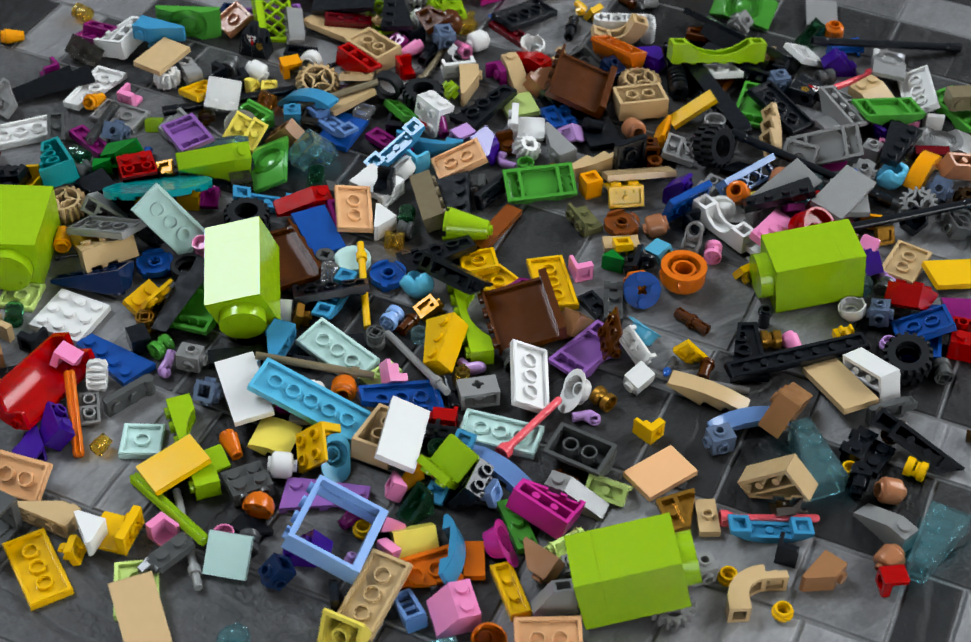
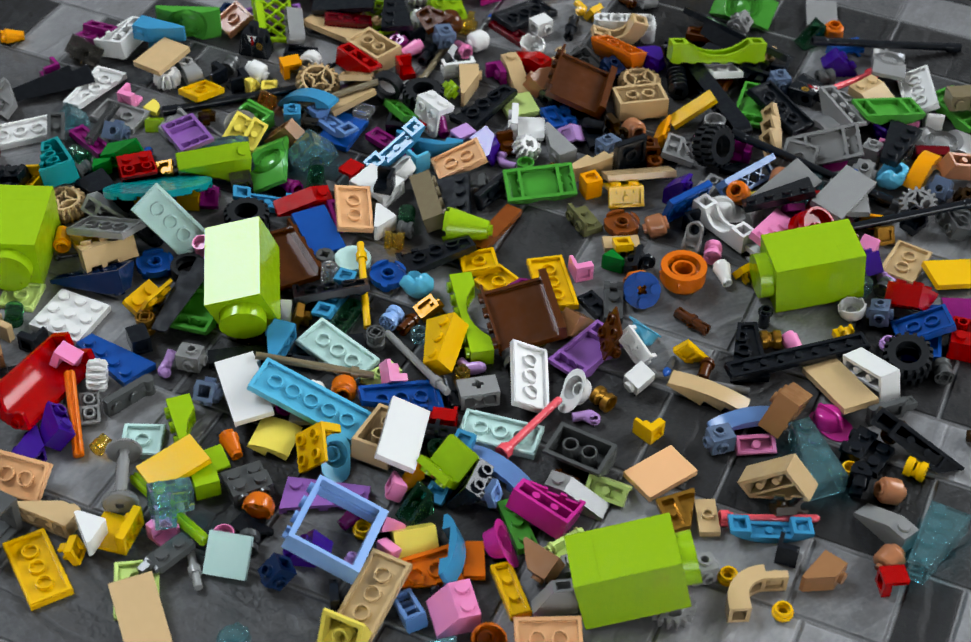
(74, 116): none -> clear light blue slope
(81, 12): clear yellow wheel -> none
(93, 101): light orange cone -> none
(123, 452): none -> light grey hose
(154, 107): none -> light yellow tile
(159, 348): bright green wheel -> none
(168, 499): none -> clear light blue brick
(222, 94): white bracket -> none
(281, 465): white head -> none
(292, 186): none -> magenta cone
(345, 312): none -> clear green beam
(351, 168): none -> red panel
(451, 273): black wedge -> none
(541, 25): none -> white brick
(606, 143): none -> sand blue brick
(612, 126): none -> dark brown plate
(659, 249): medium azure panel -> none
(723, 272): none -> white cone
(742, 152): none -> magenta panel
(755, 444): none -> bright pink slope
(803, 54): white tile -> none
(830, 422): none -> dark pink piece

